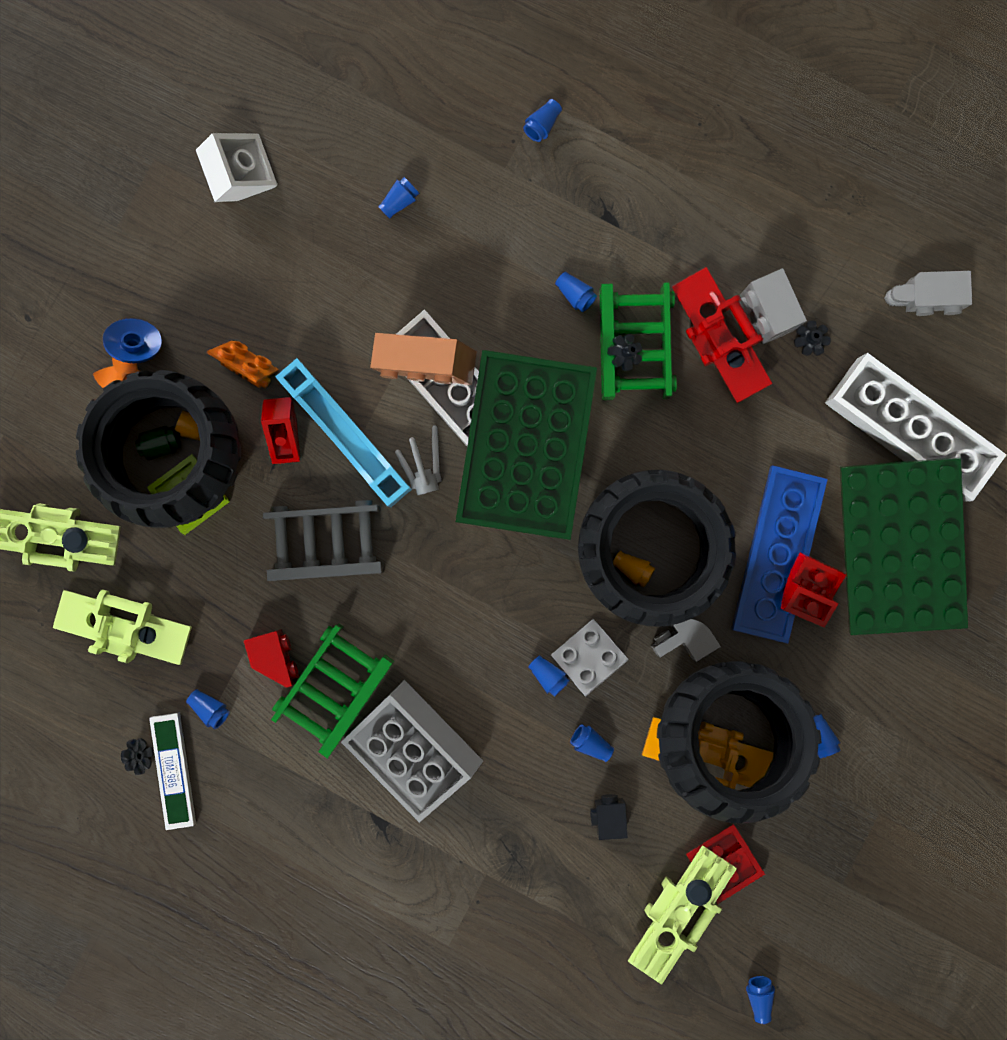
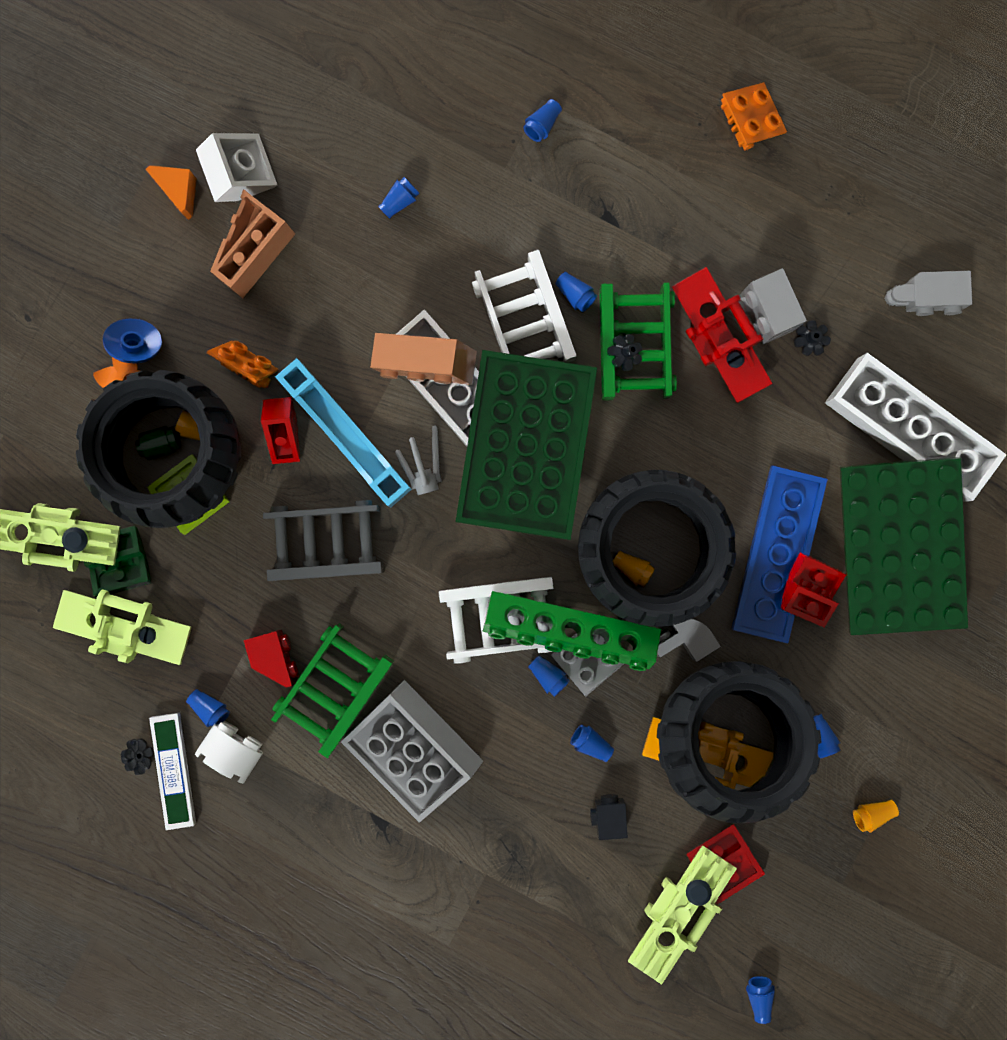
(130, 568): none -> dark green slope
(178, 186): none -> orange slope
(229, 752): none -> white brick
(251, 245): none -> nougat wedge
(481, 594): none -> white fence
(542, 296): none -> white fence
(641, 637): none -> green brick
(753, 114): none -> orange hinge
(872, 816): none -> light orange cone

